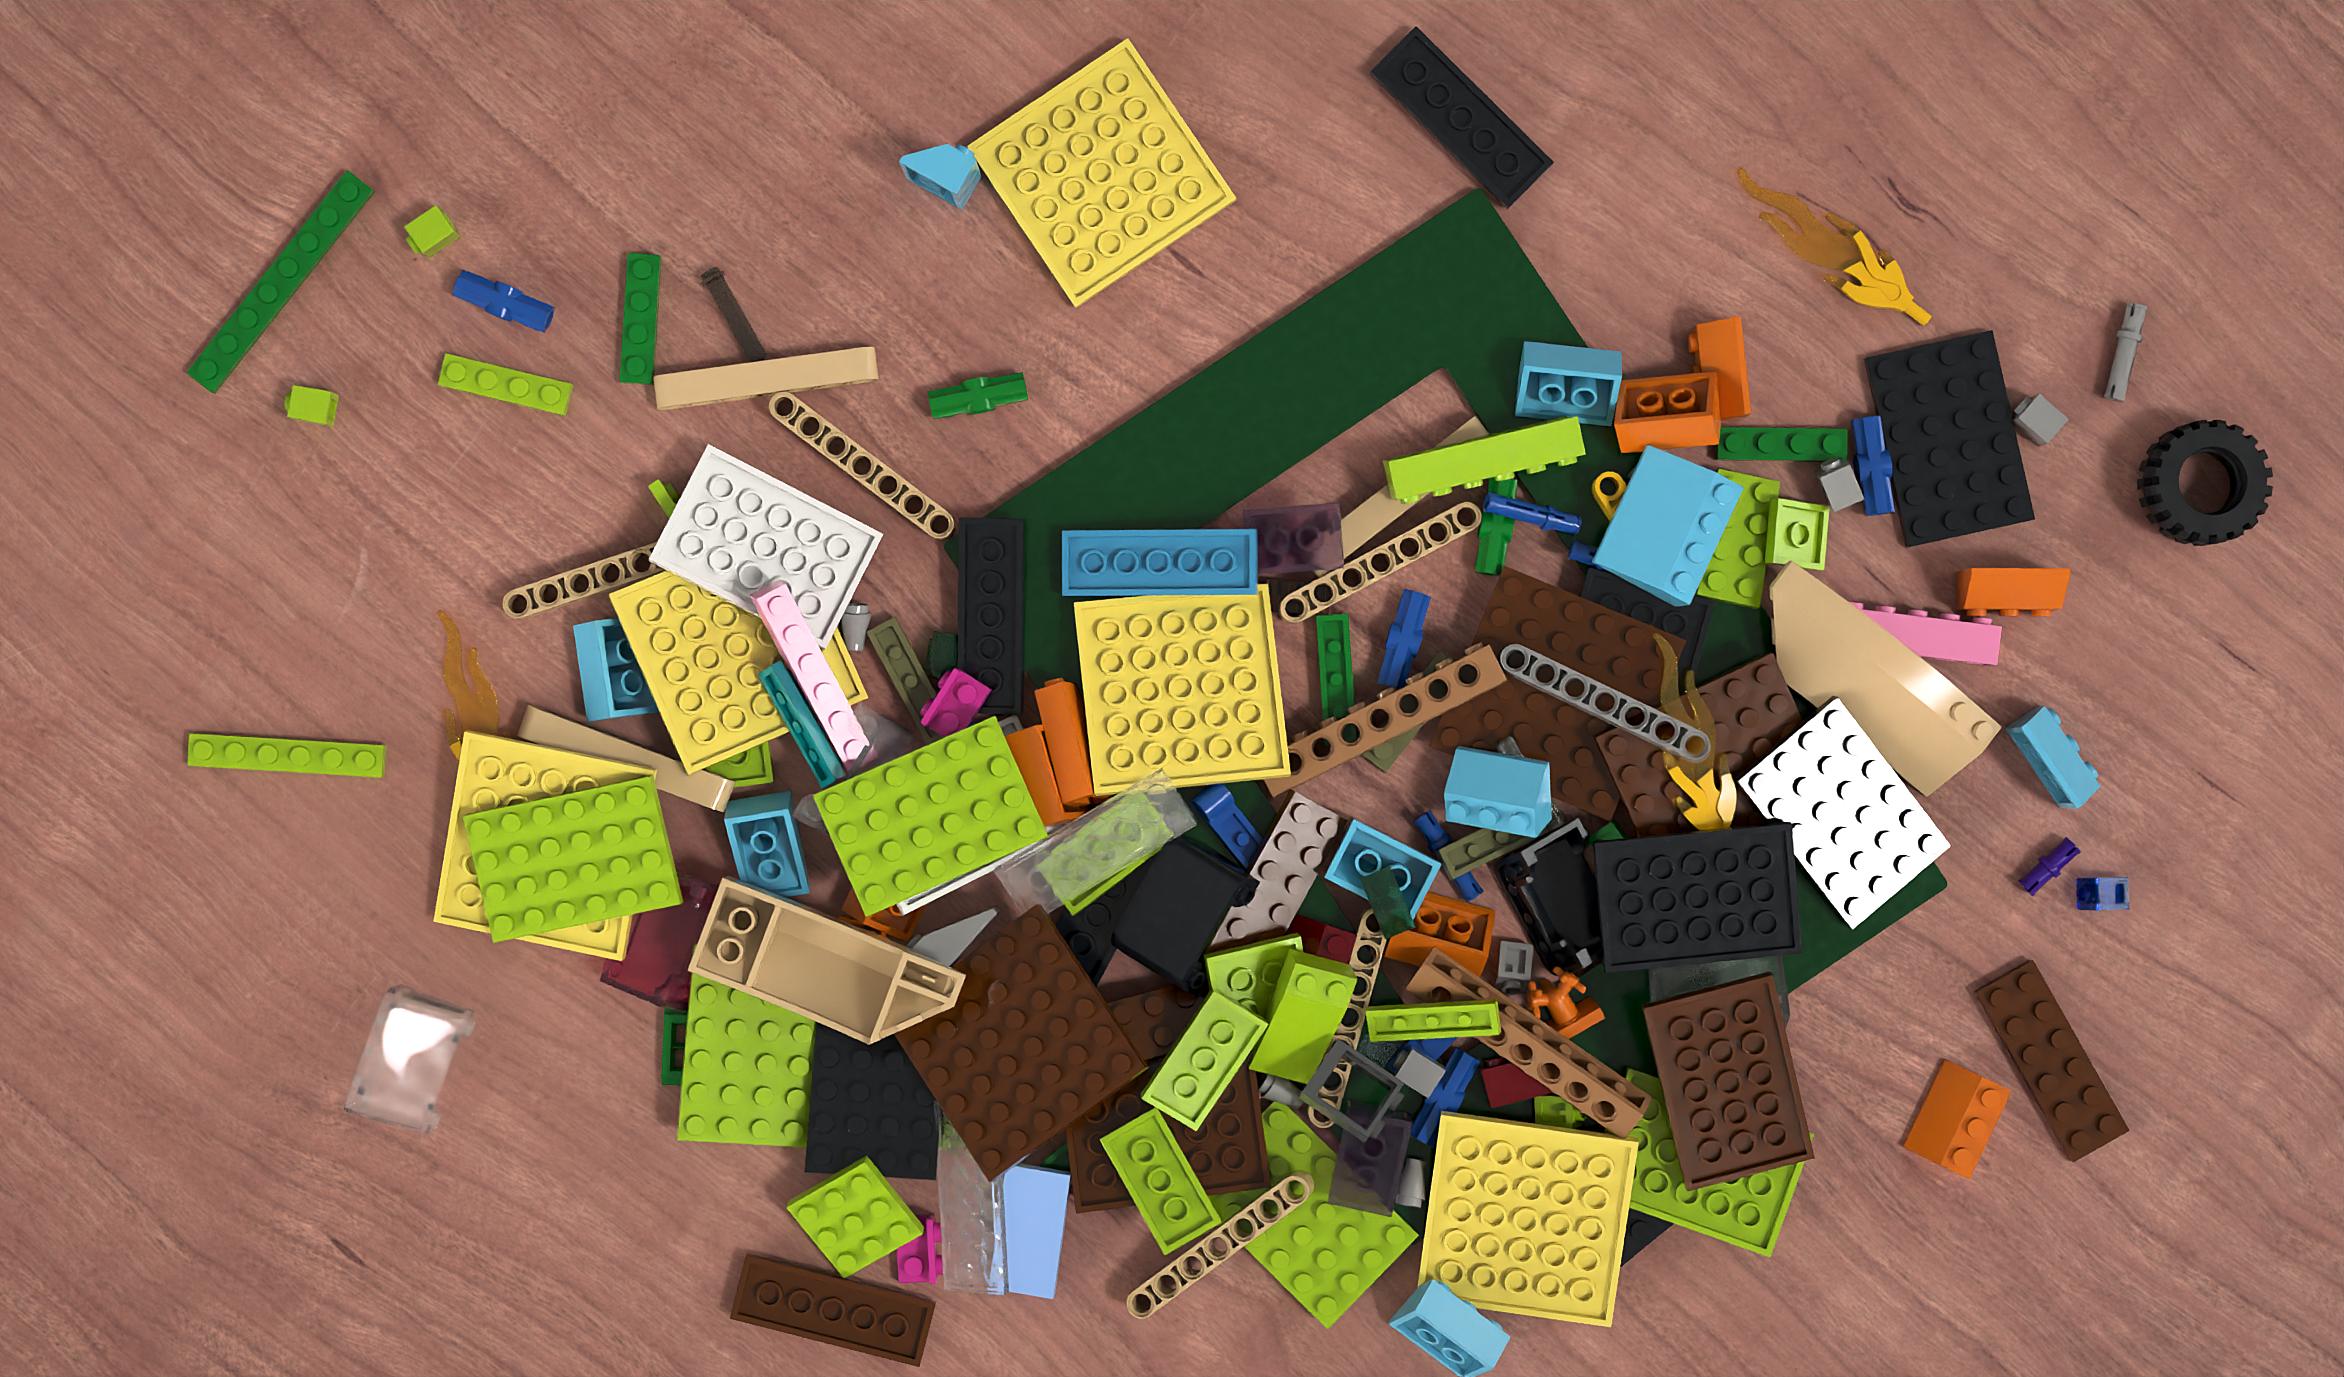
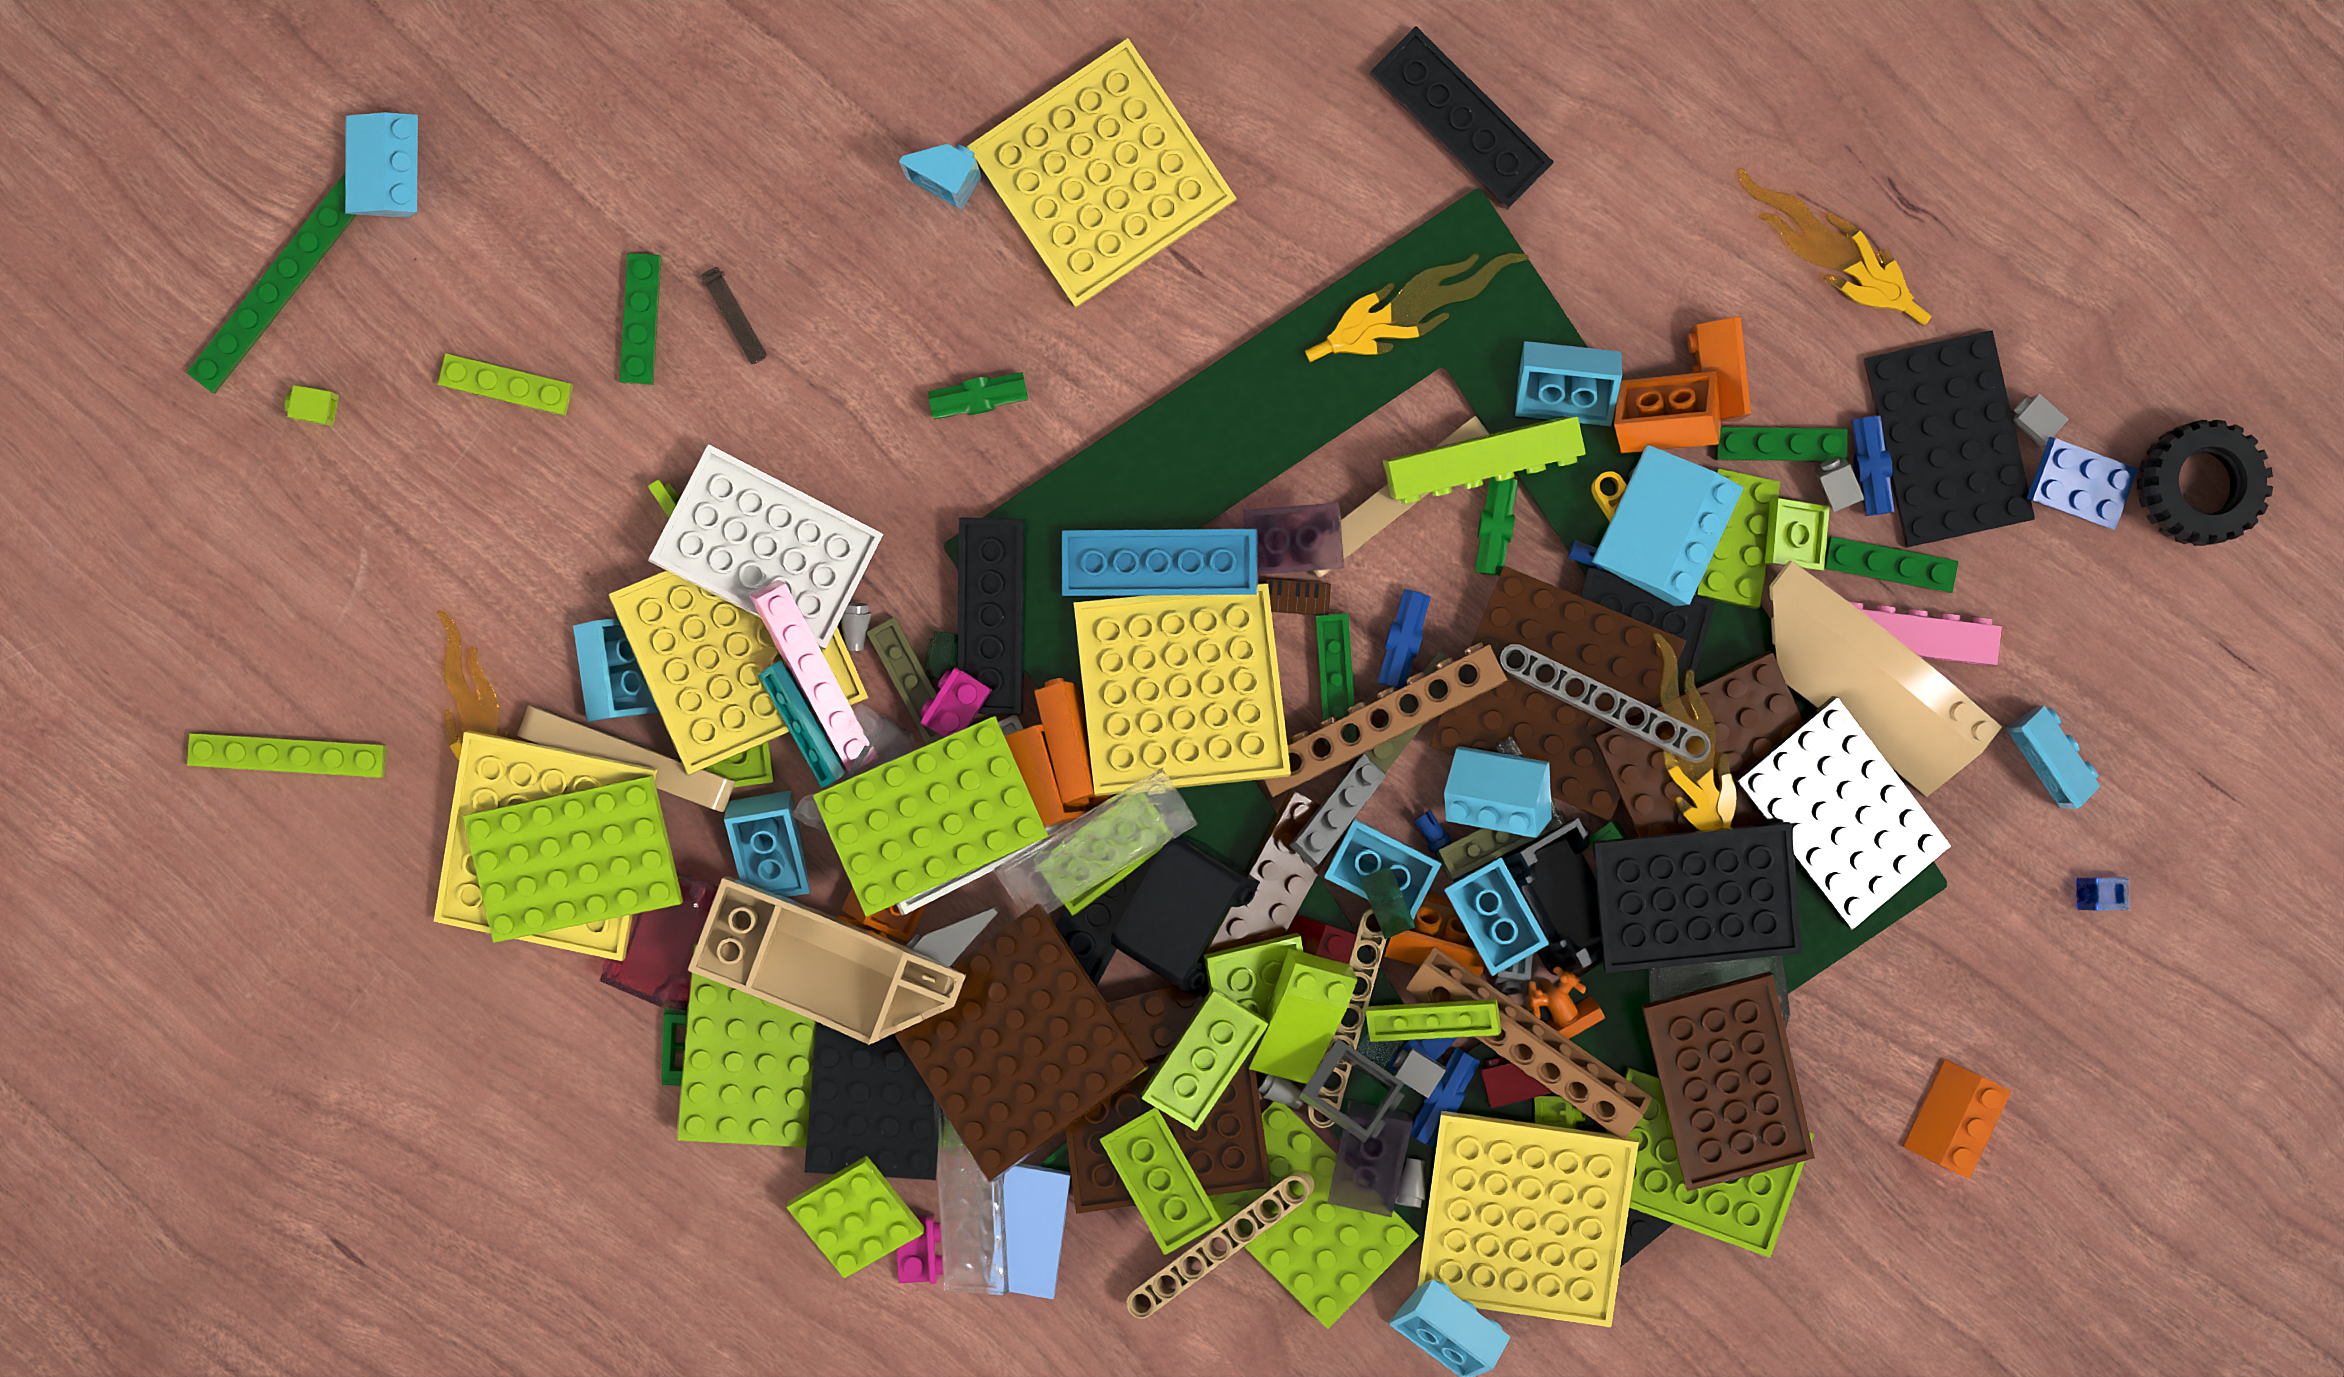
(381, 164): none -> medium azure slope
(408, 1059): clear windscreen -> none
(431, 232): lime brick -> none
(503, 301): blue piece -> none
(565, 583): tan beam -> none
(765, 378): tan beam -> none
(833, 1310): reddish brown plate -> none
(854, 452): tan beam -> none
(1227, 822): blue plate -> none
(1337, 810): none -> plate
(1394, 556): tan beam -> none
(1401, 317): none -> piece
(1496, 916): none -> medium azure slope
(1544, 517): blue pin -> none
(1890, 565): none -> green plate
(2011, 590): orange slope -> none
(2049, 866): dark purple pin -> none
(2051, 1060): reddish brown plate -> none
(2082, 483): none -> plate
(2125, 353): light grey pin -> none

